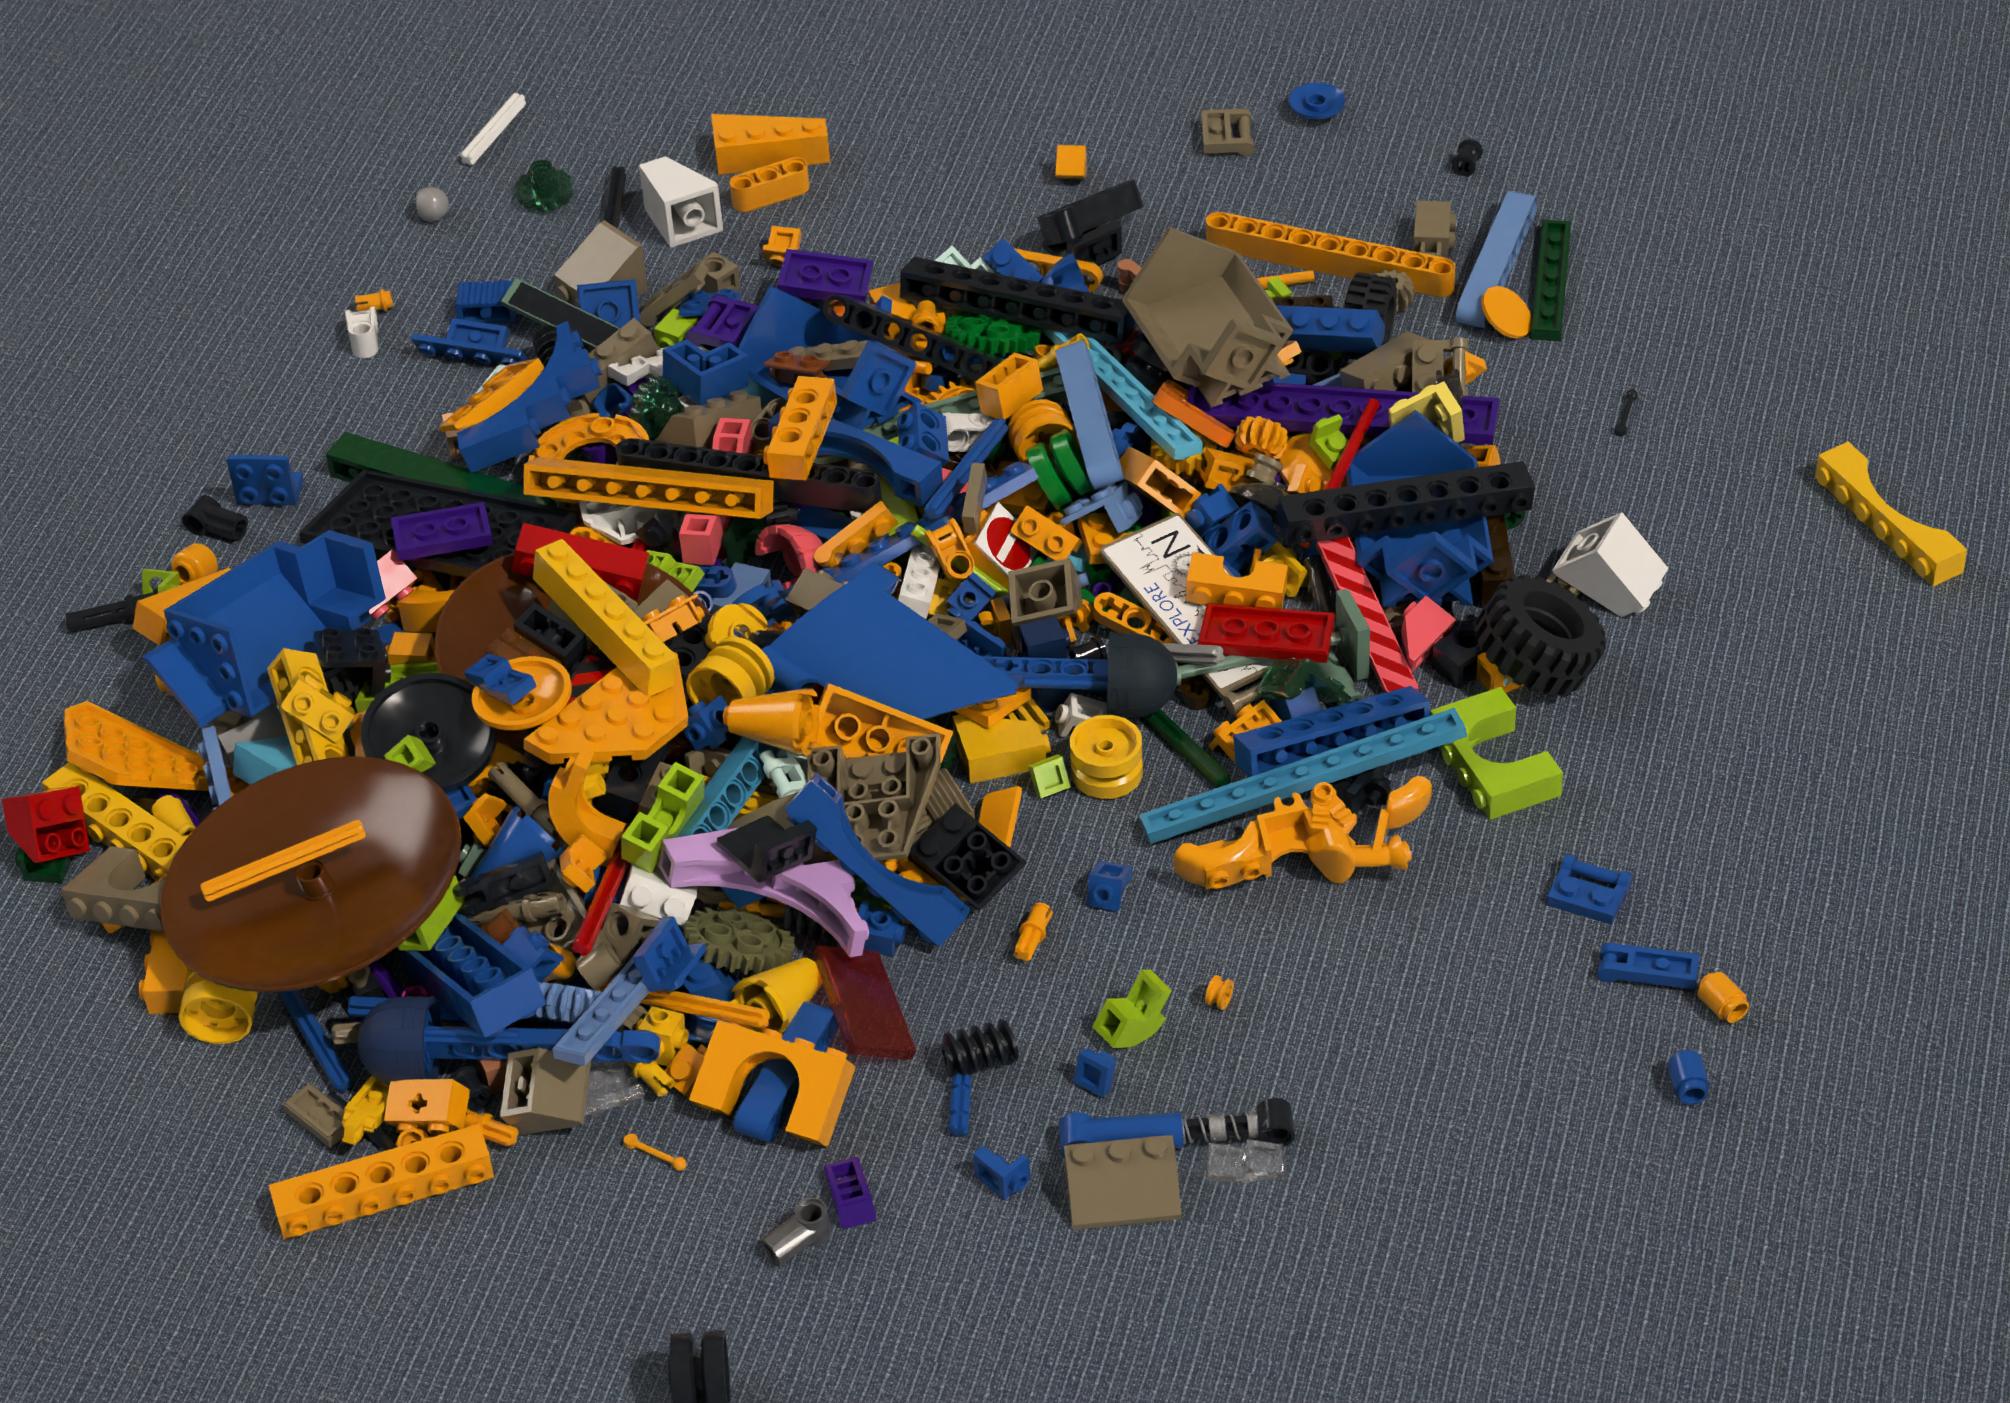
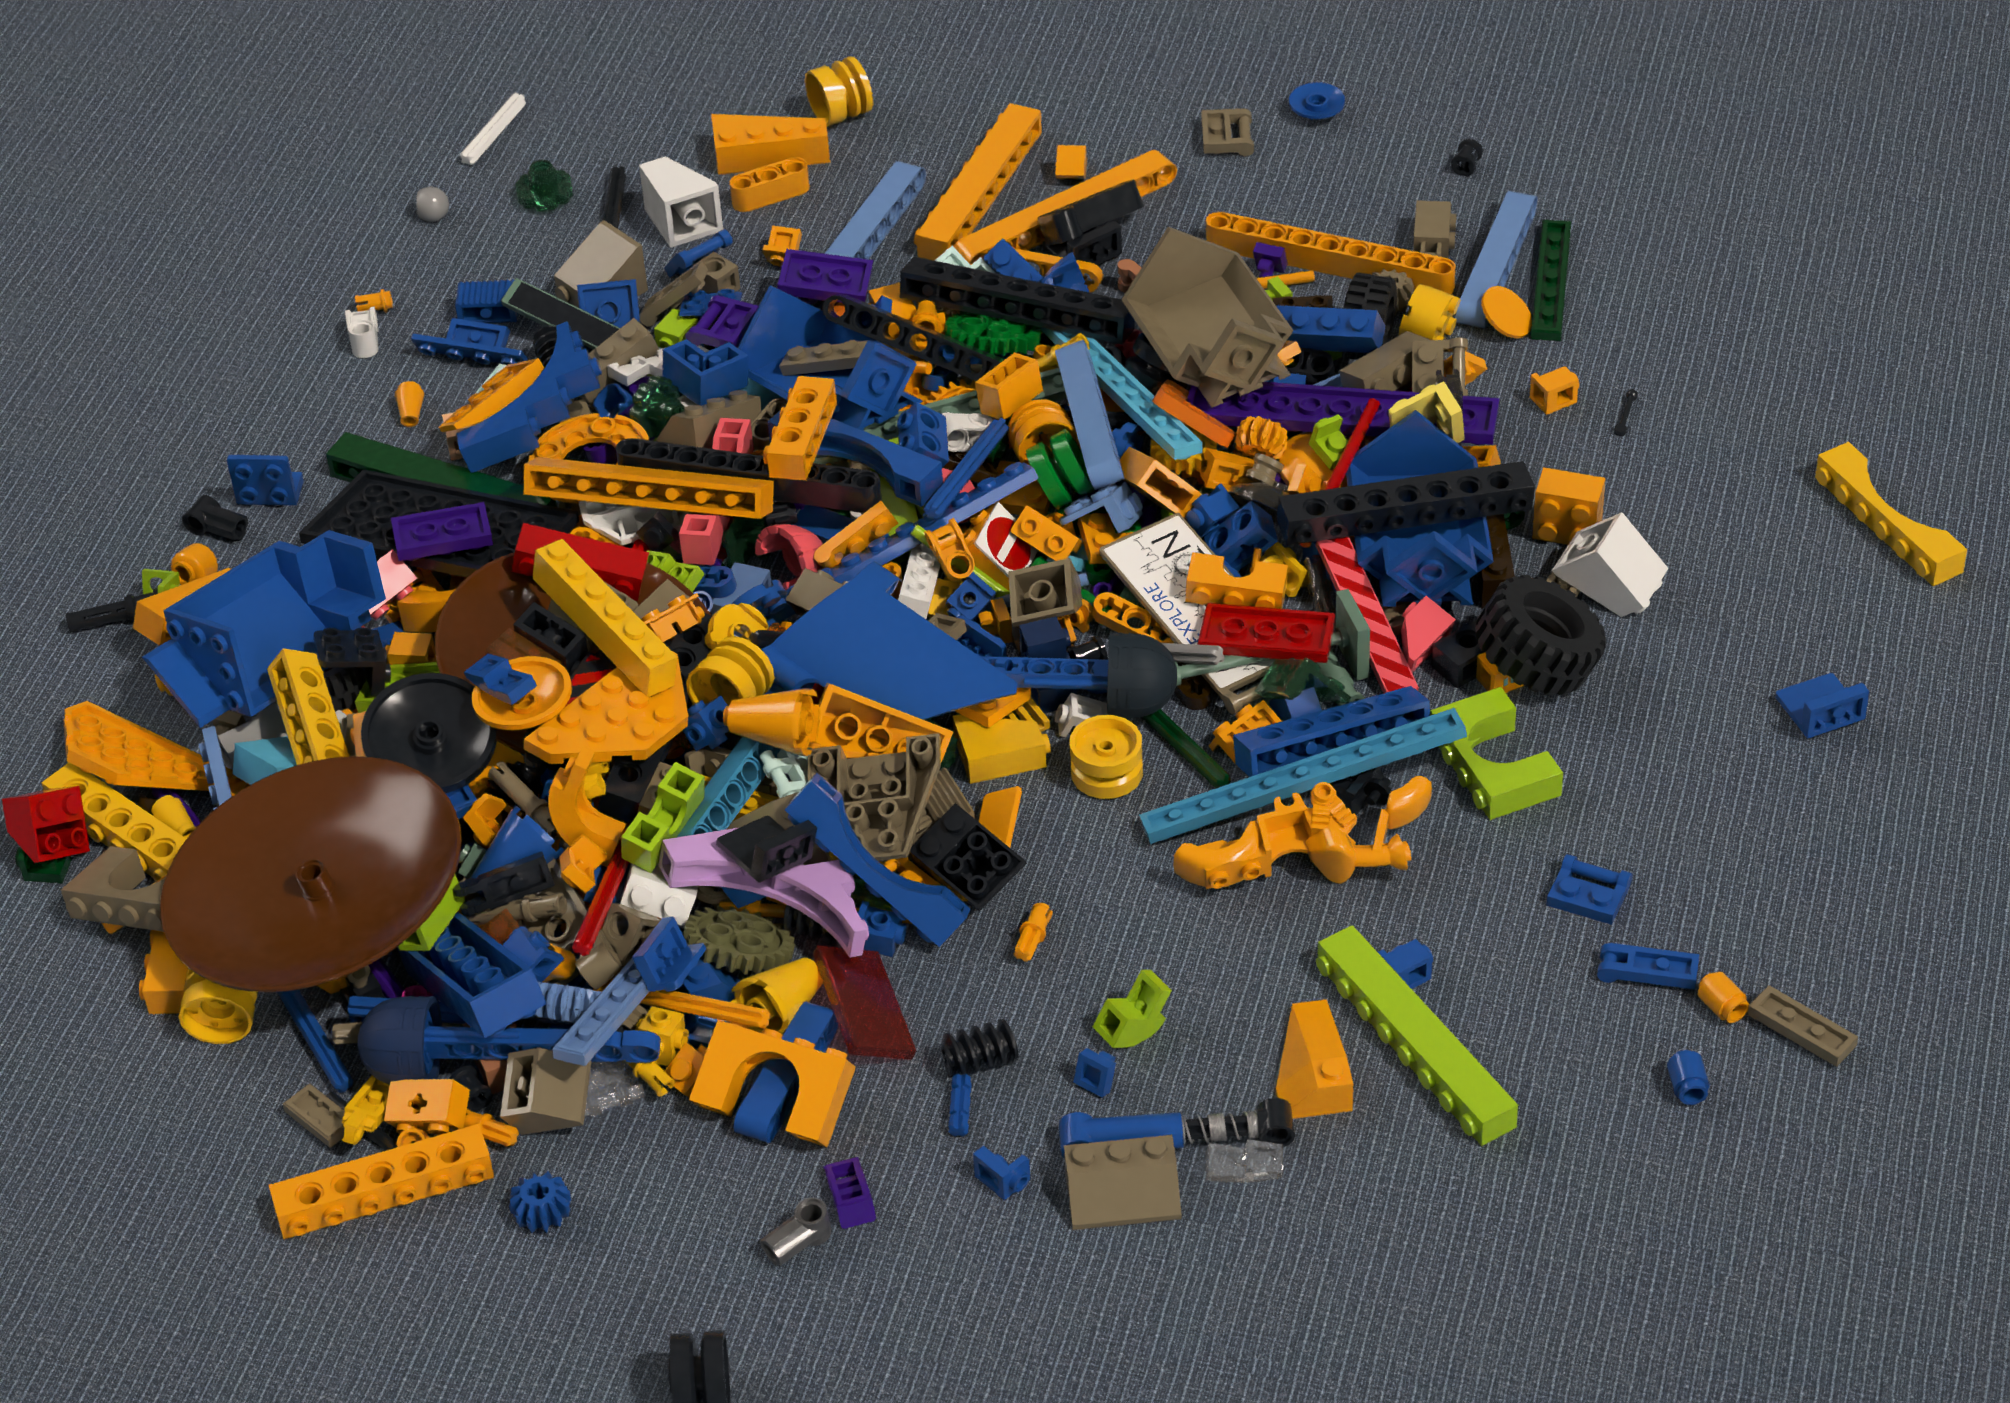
(283, 860): light orange axle -> none
(317, 707): yellow bracket -> none
(409, 401): none -> light orange cone
(412, 753): lime slope -> none
(540, 1202): none -> blue gear
(631, 1142): light orange hinge -> none
(686, 259): none -> blue plate
(787, 366): dark orange hinge -> none
(839, 90): none -> yellow wheel
(879, 211): none -> medium blue beam
(974, 498): dark tan tile -> none
(979, 181): none -> light orange brick
(1022, 229): none -> light orange beam
(1049, 776): lime tile -> none
(1106, 885): blue bracket -> none
(1219, 992): light orange bush -> none
(1269, 259): none -> dark purple tile
(1314, 1064): none -> light orange wedge
(1410, 962): none -> blue brick
(1417, 1036): none -> lime brick
(1430, 313): none -> yellow brick
(1554, 389): none -> light orange brick
(1566, 504): none -> light orange brick
(1802, 1025): none -> dark tan plate
(1823, 704): none -> blue bracket

